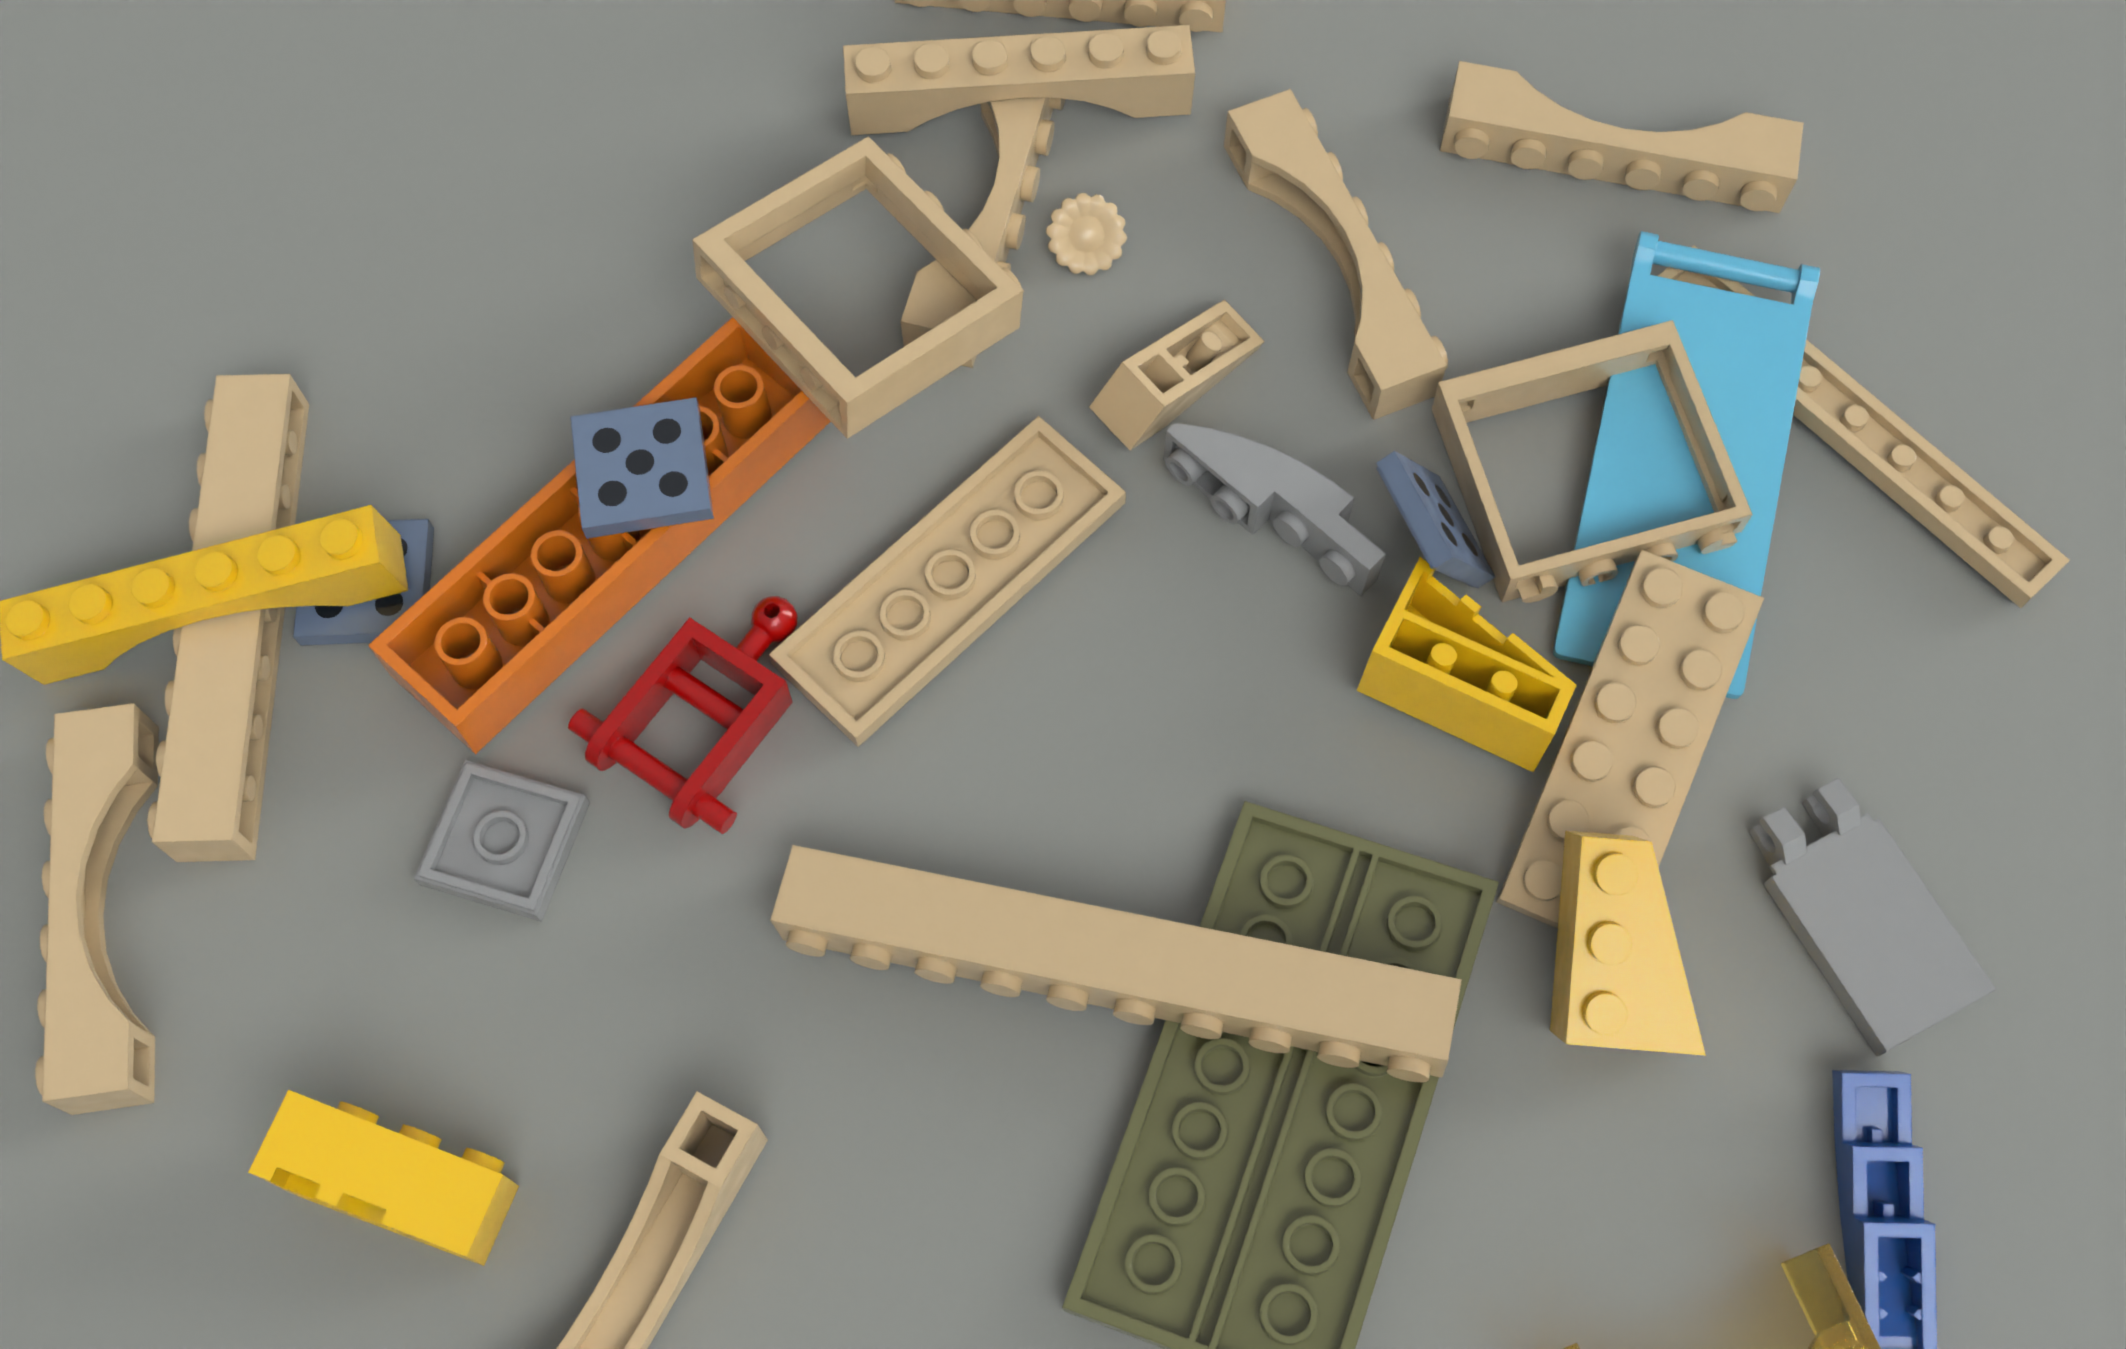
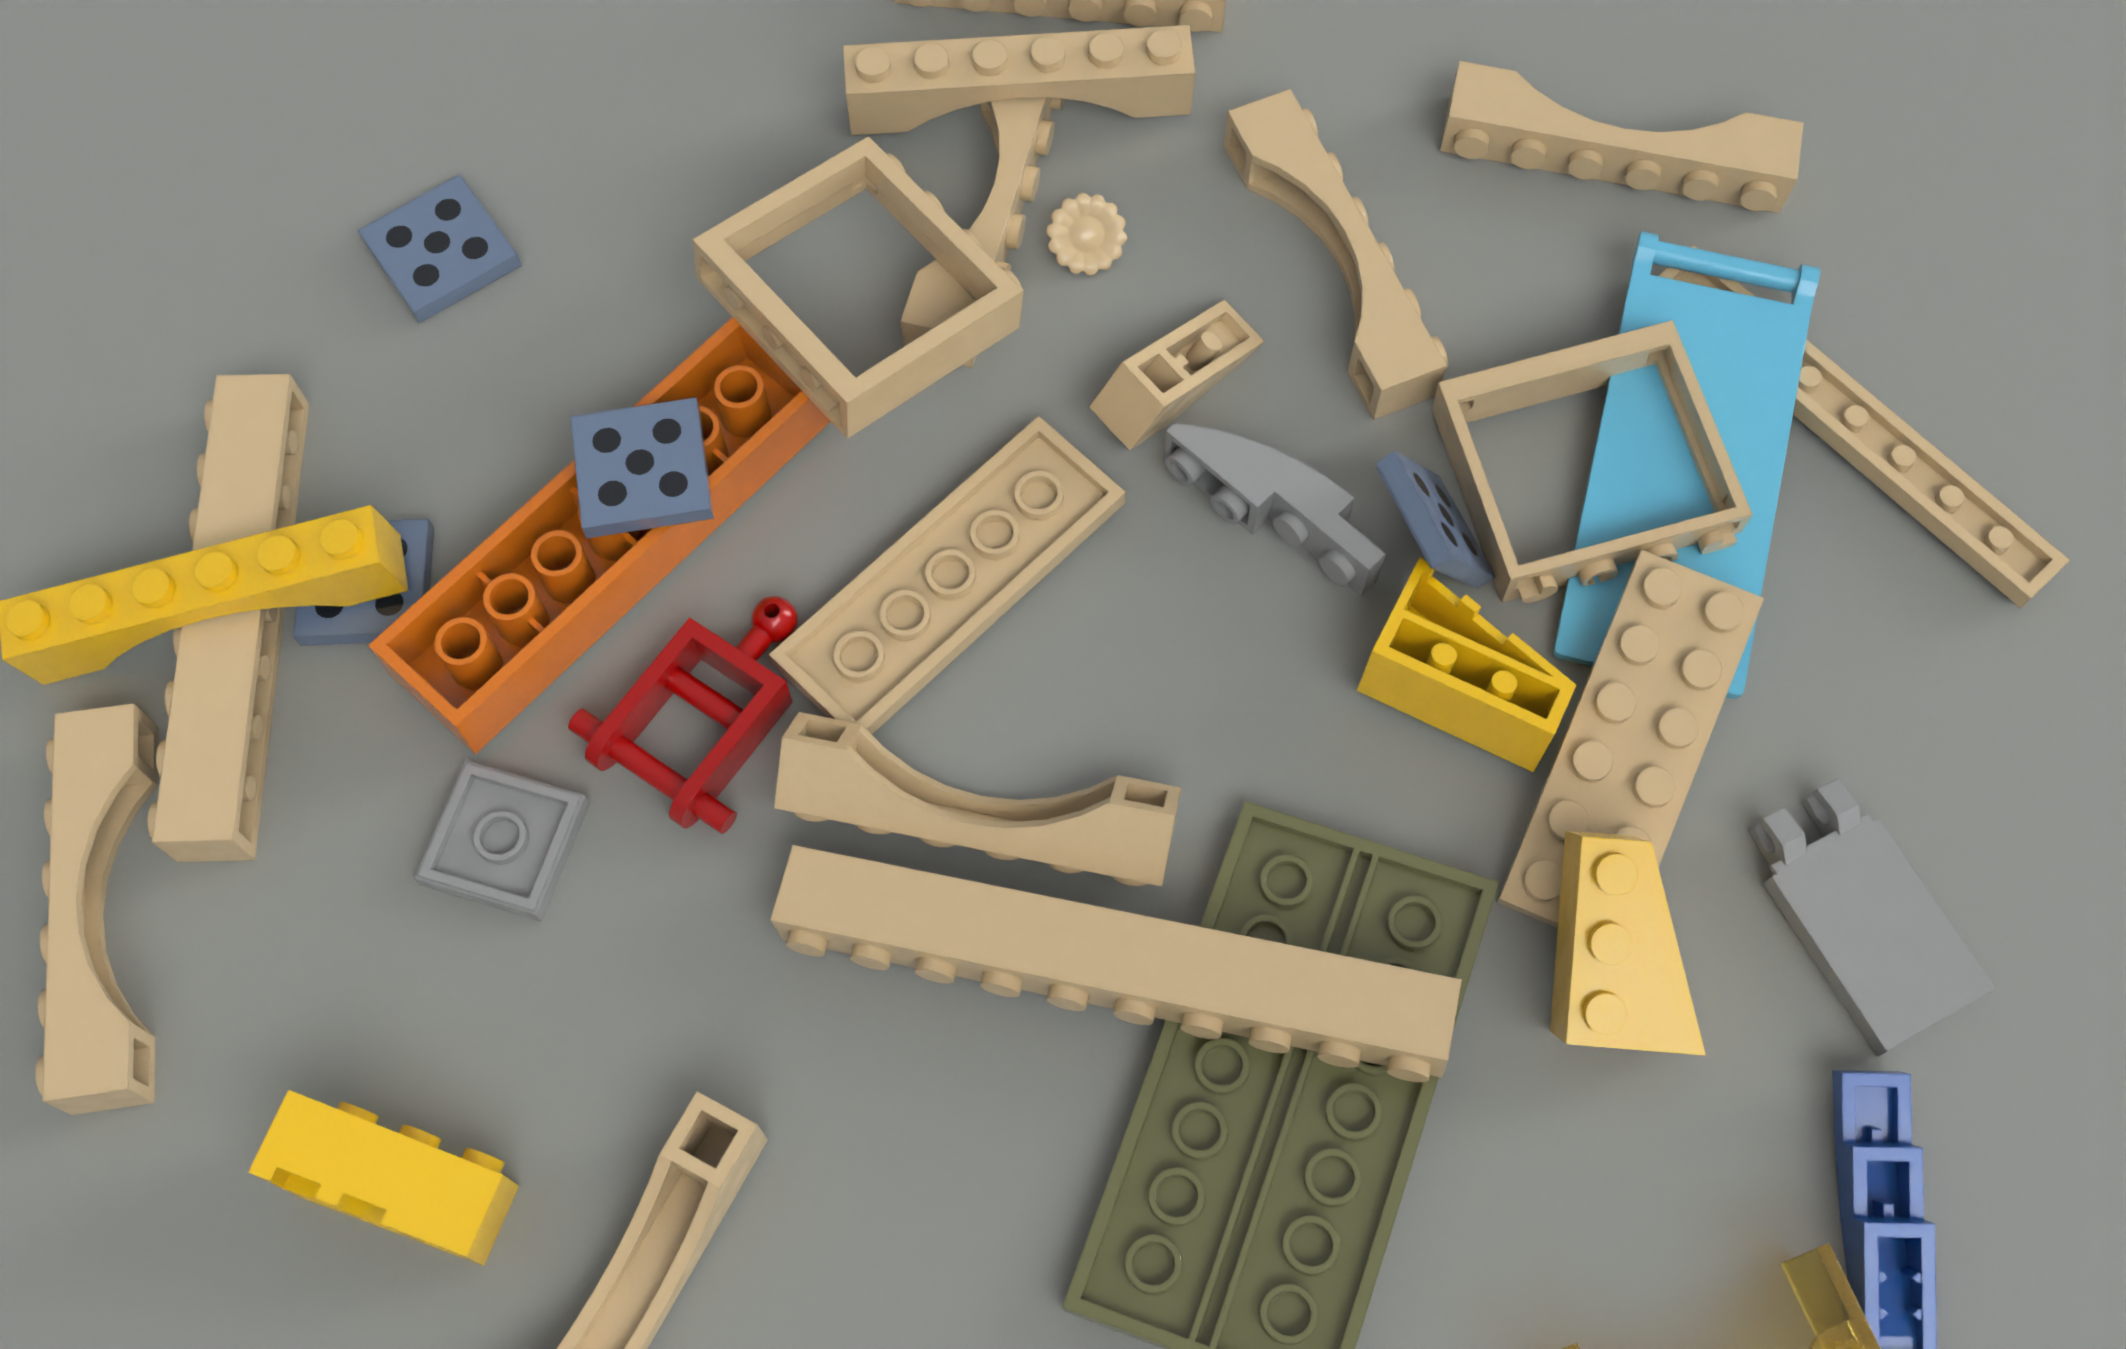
(439, 248): none -> sand blue tile
(848, 777): none -> tan arch

